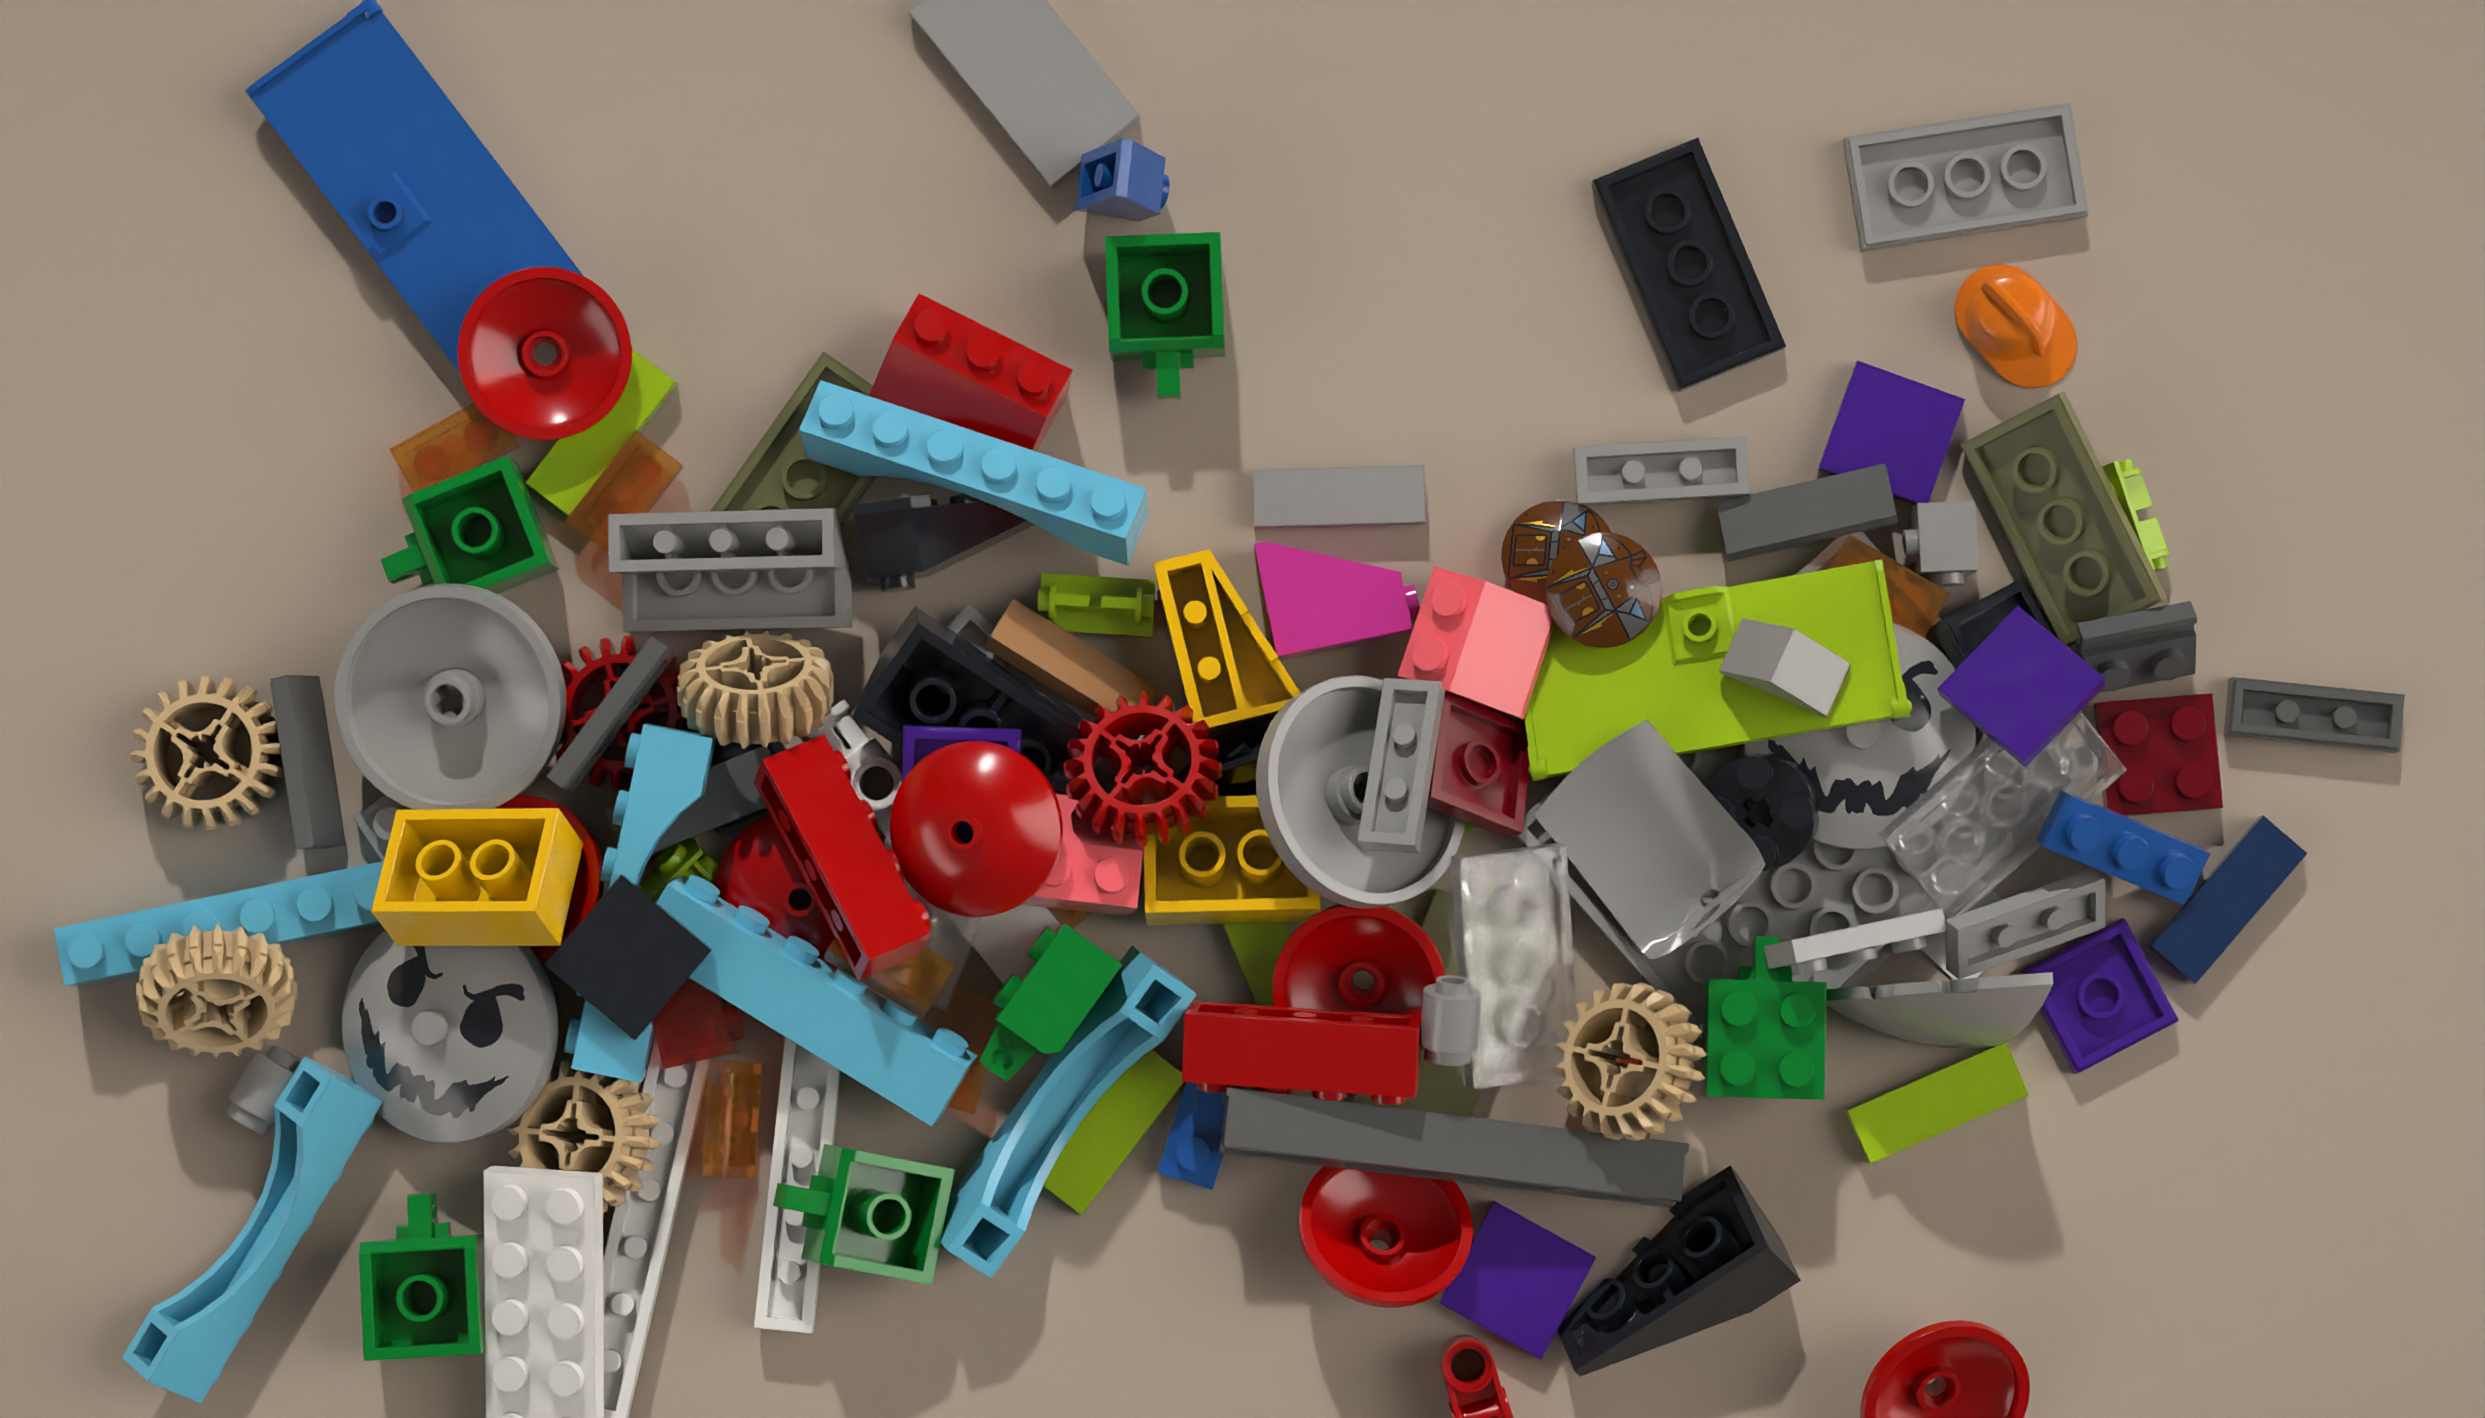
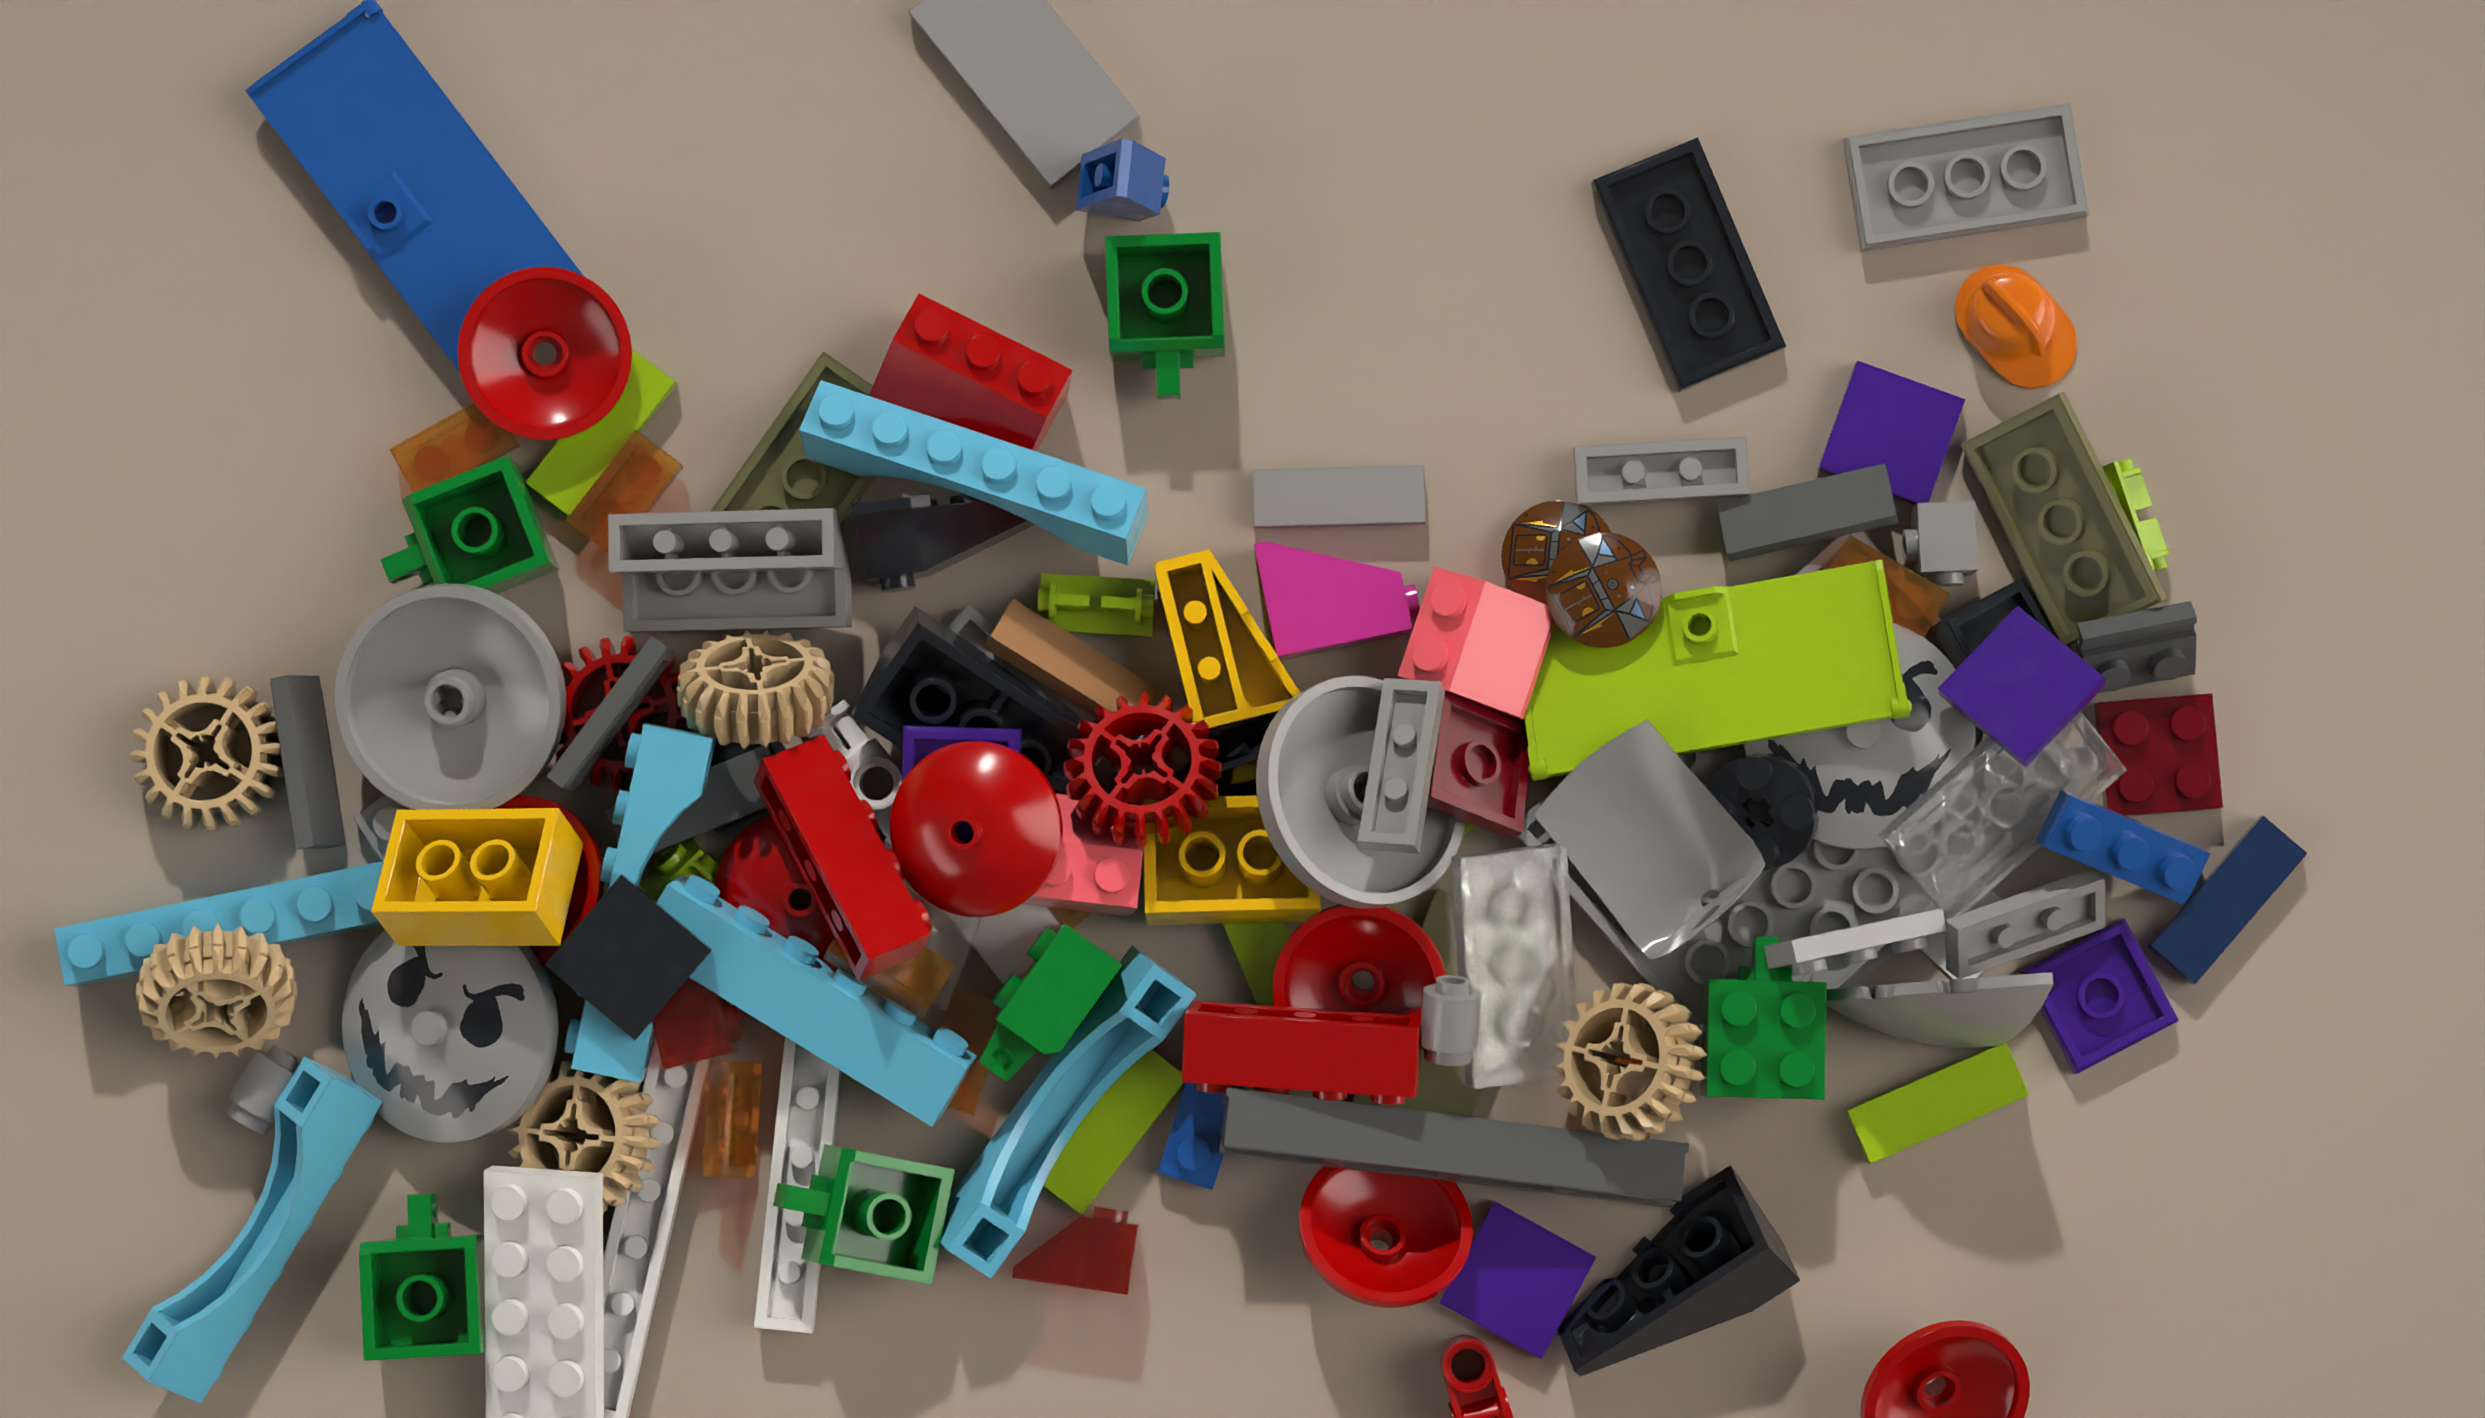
(1086, 1254): none -> clear red slope
(1785, 665): light grey slope -> none
(2314, 714): dark grey tile -> none

